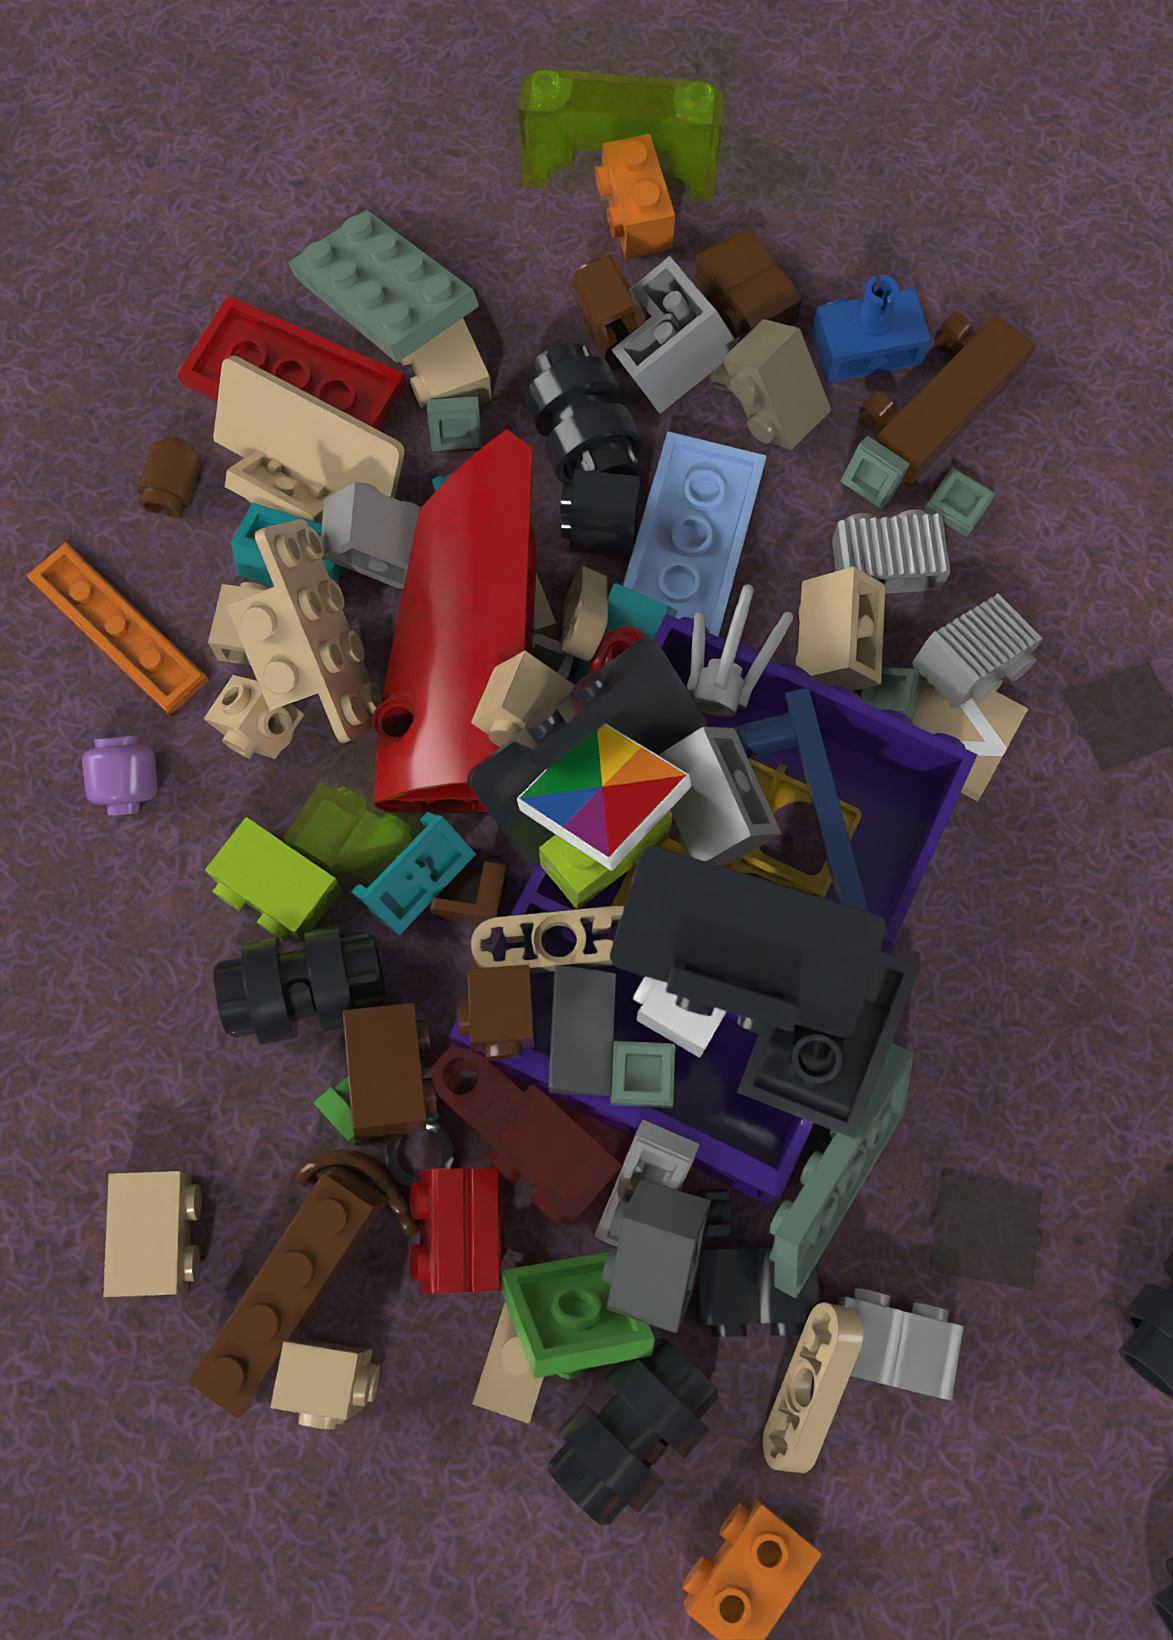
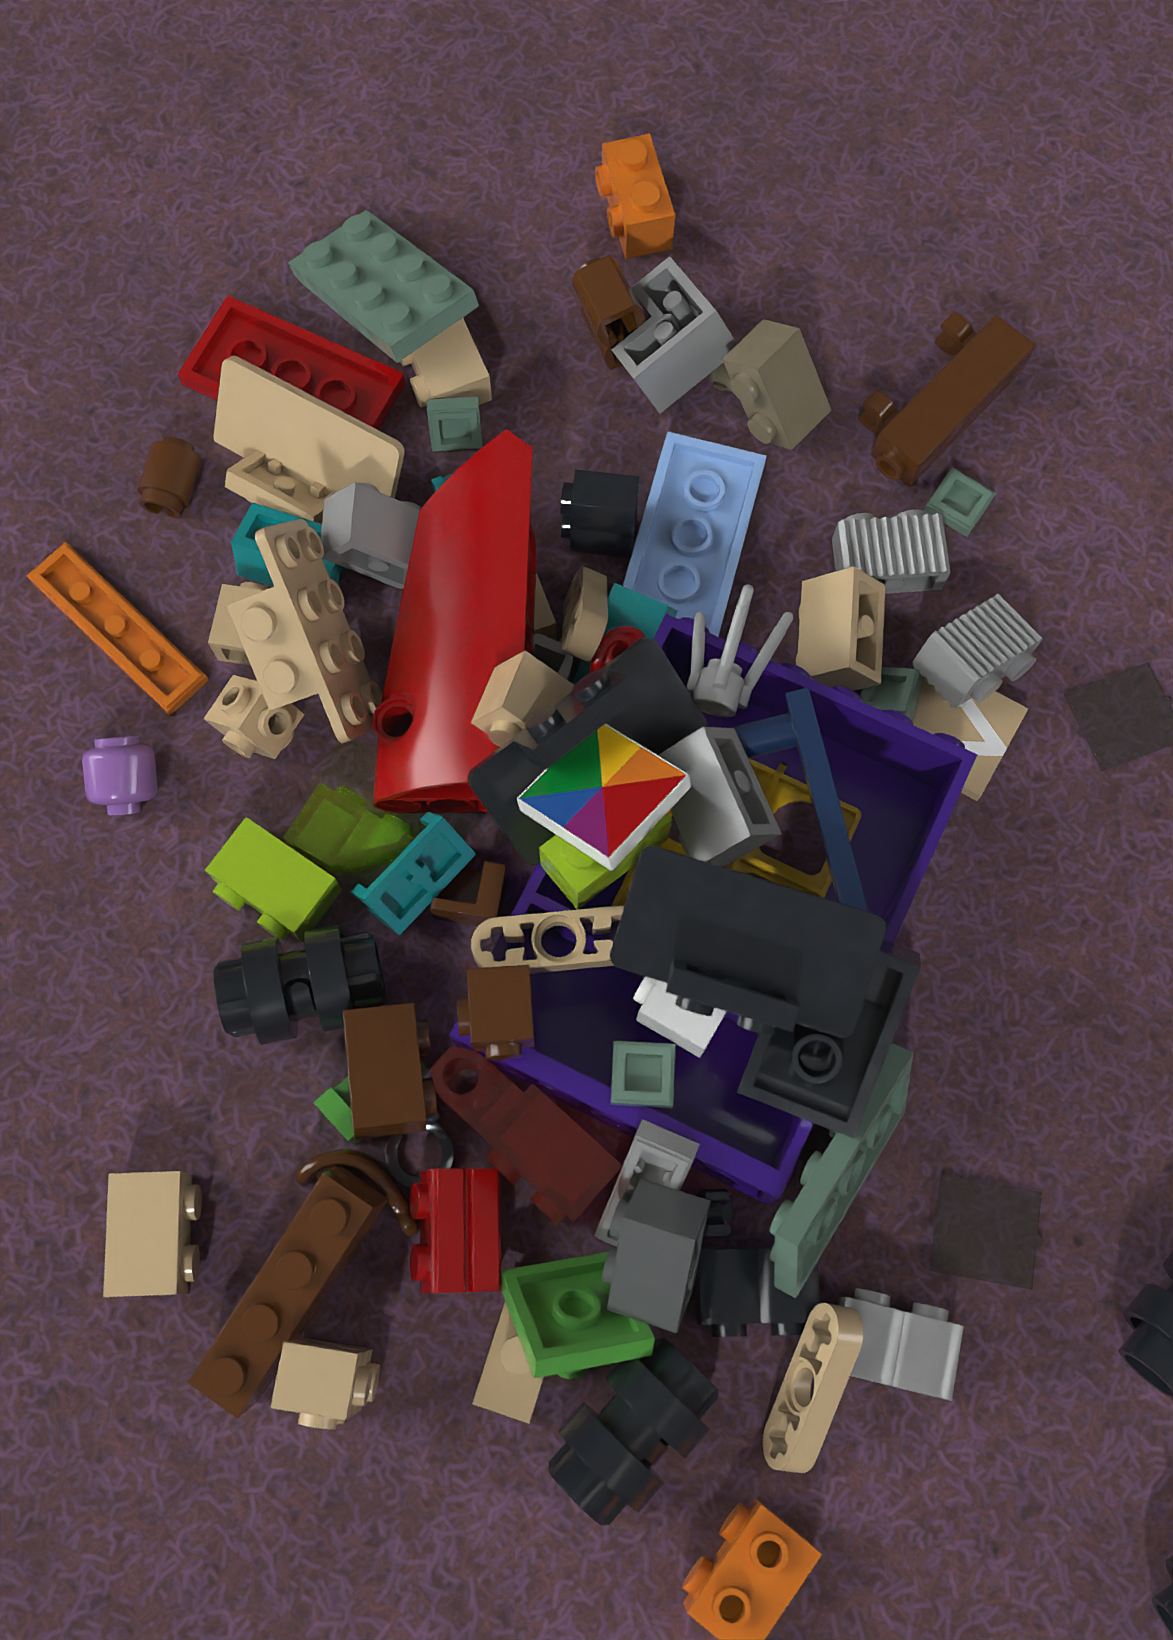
(579, 412): black piece -> none
(582, 1031): dark grey slope -> none
(591, 108): clear neon green windscreen -> none
(746, 284): reddish brown brick -> none
(871, 332): blue brick -> none
(874, 472): sand green tile -> none

